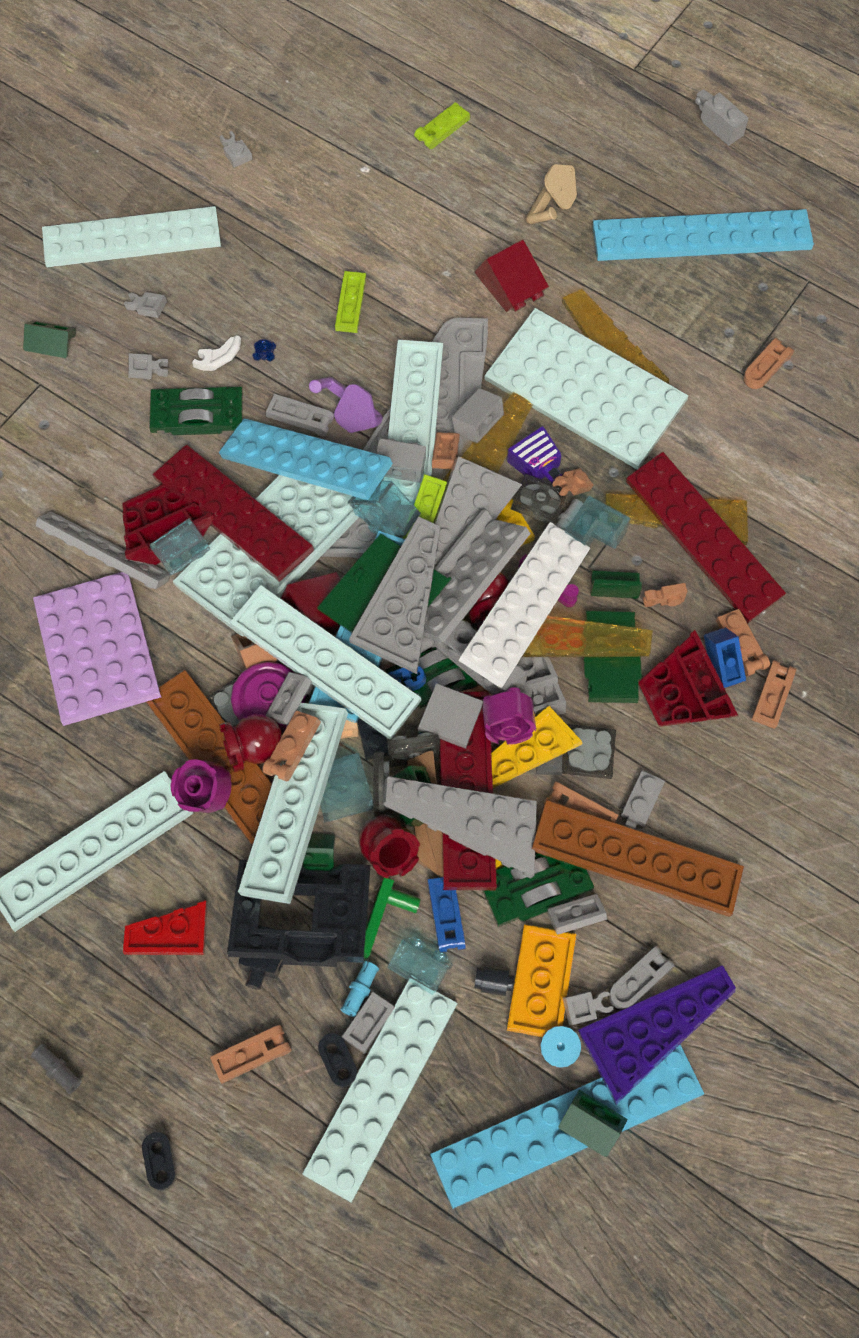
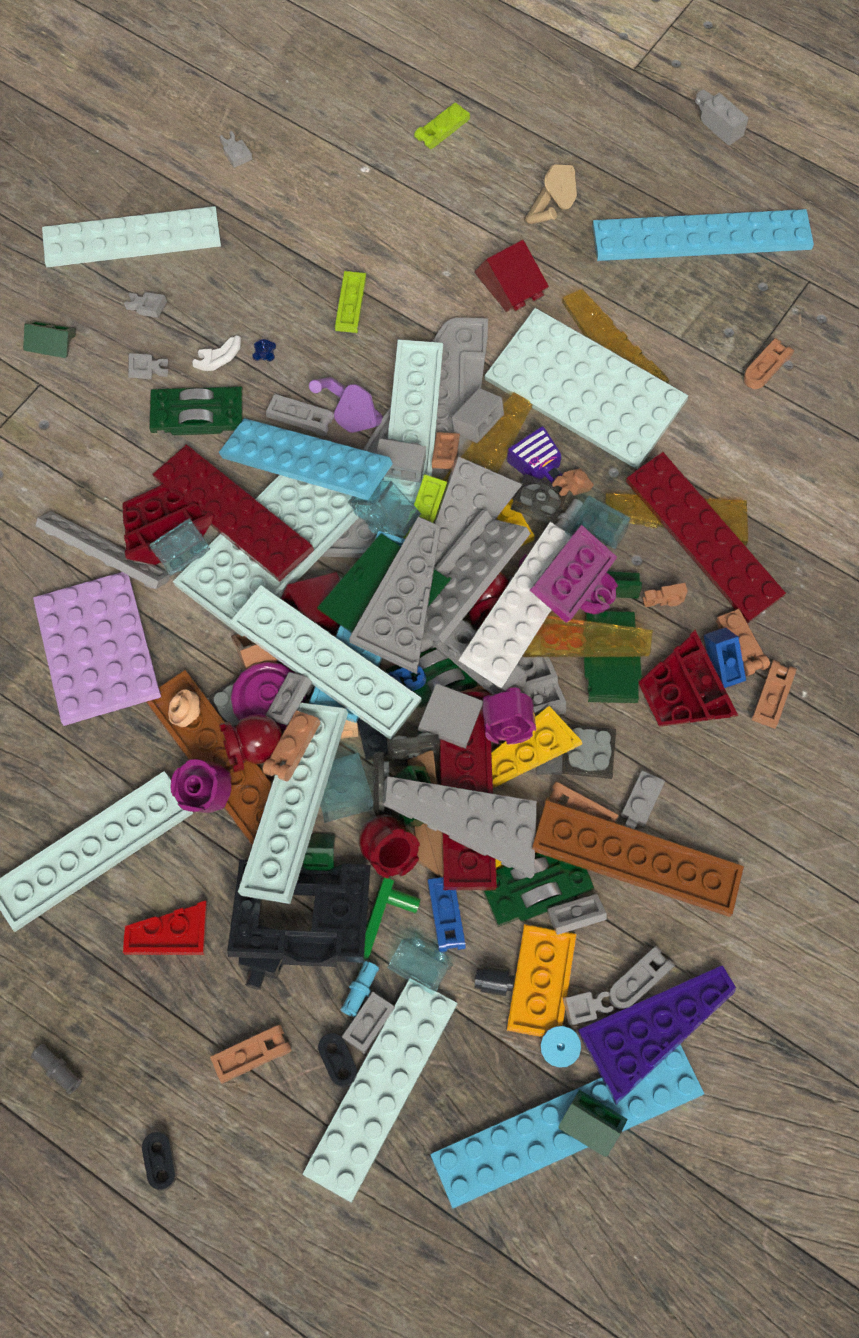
(184, 708): none -> light nougat plate
(578, 577): none -> magenta plate

